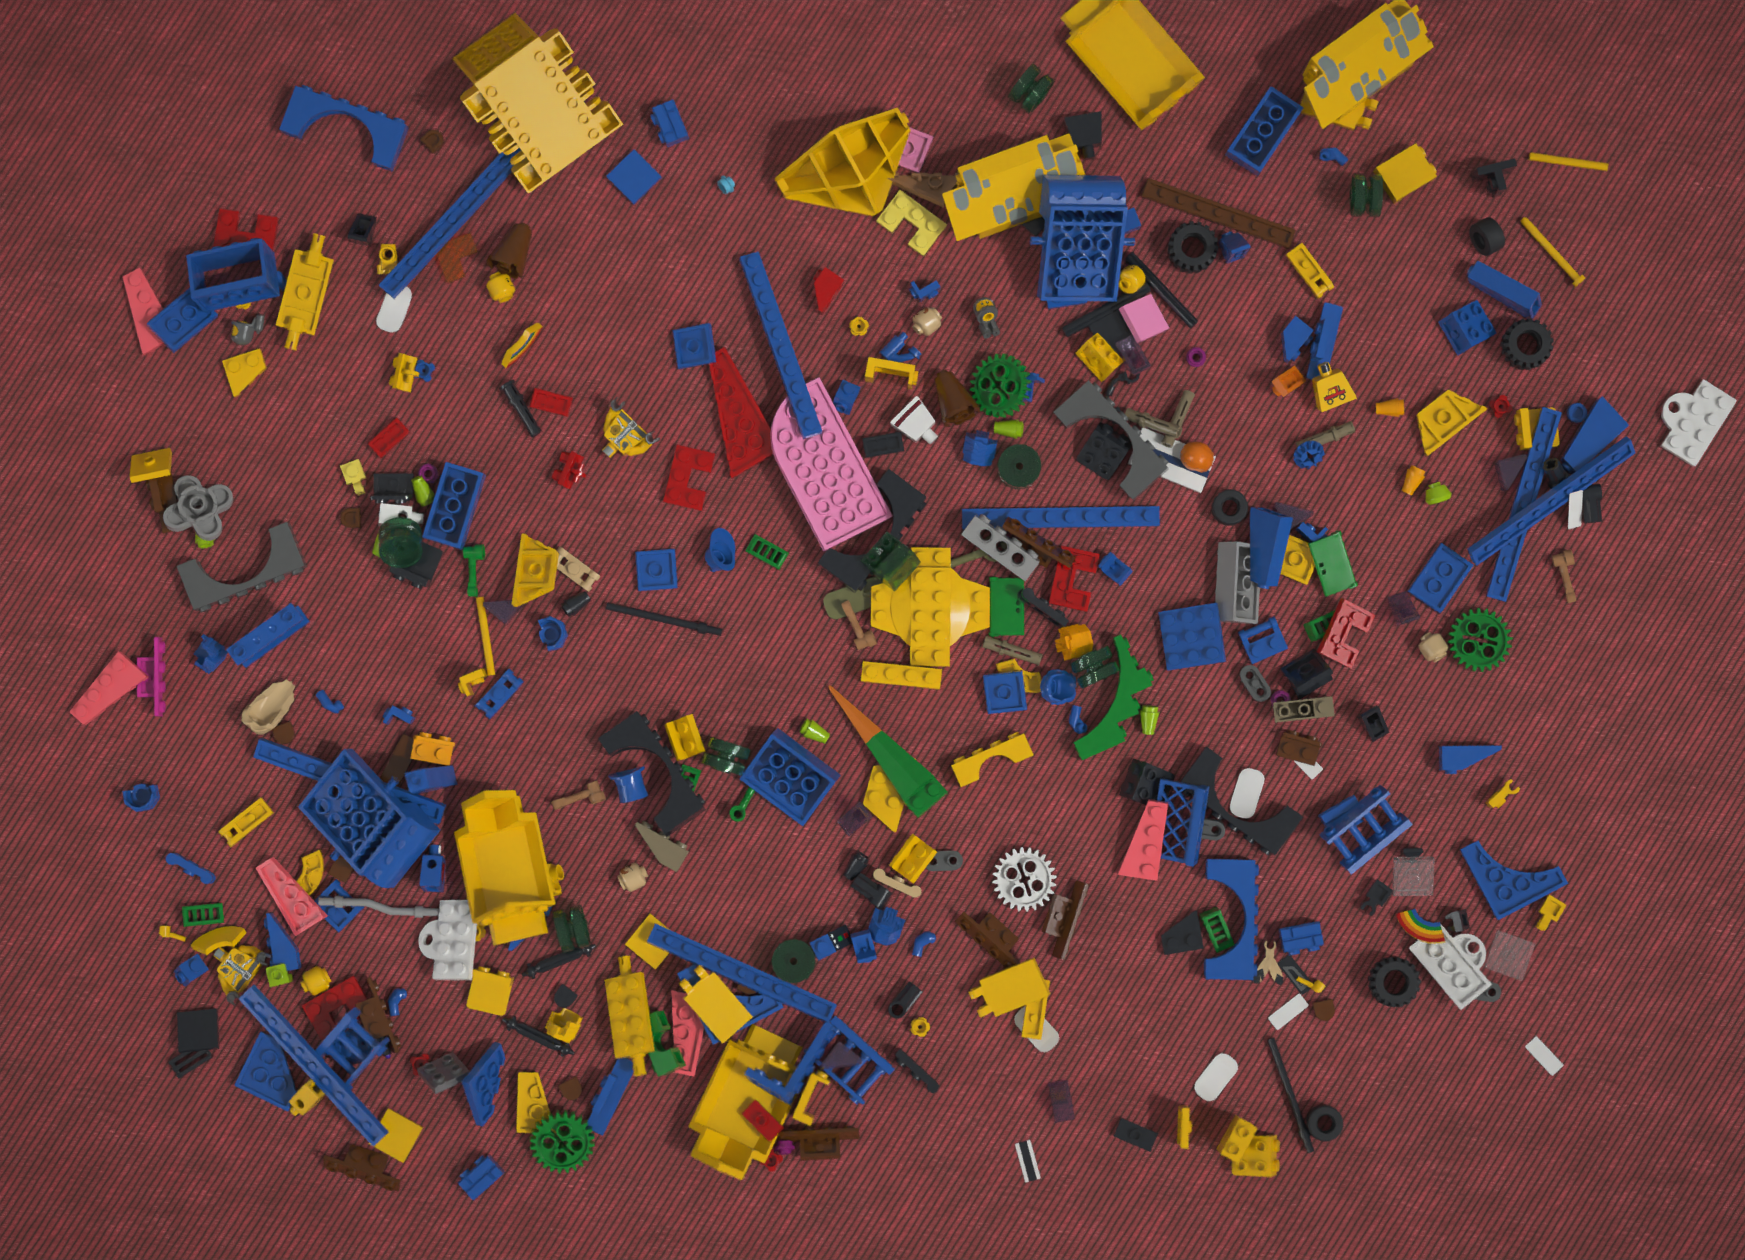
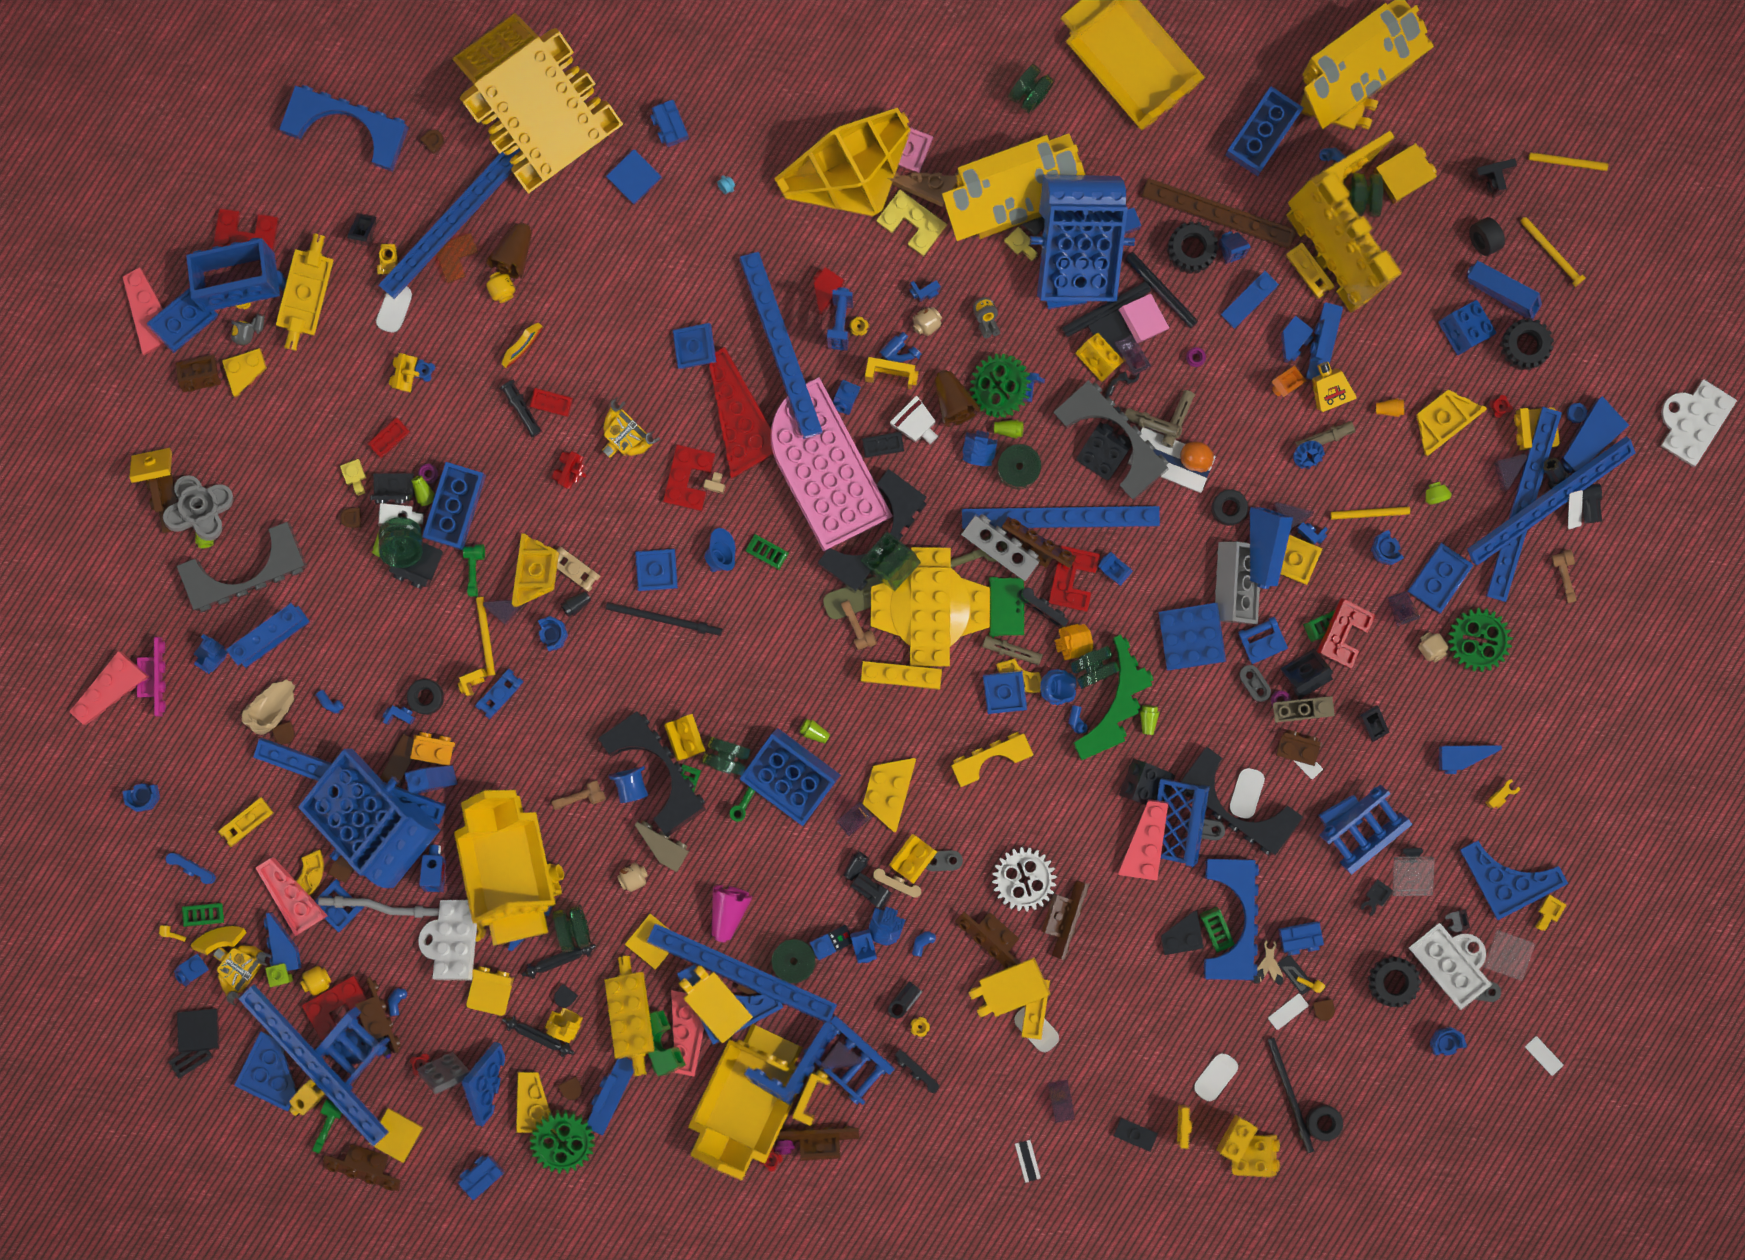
(198, 373): none -> reddish brown bracket
(332, 1112): none -> green brick
(432, 707): none -> black tyre
(715, 484): none -> tan tile
(727, 911): none -> dark pink cone
(762, 1120): red plate -> none
(837, 337): none -> blue fence
(910, 779): green plate -> none
(1020, 242): none -> light yellow plate
(1085, 132): black torso -> none
(1131, 279): yellow head -> none
(1250, 299): none -> blue slope
(1331, 556): green door -> none
(1339, 233): none -> yellow bracket
(1370, 513): none -> yellow bar
(1386, 549): none -> blue hair
(1413, 479): light orange cone -> none
(1419, 928): tile -> none
(1446, 1041): none -> blue hair

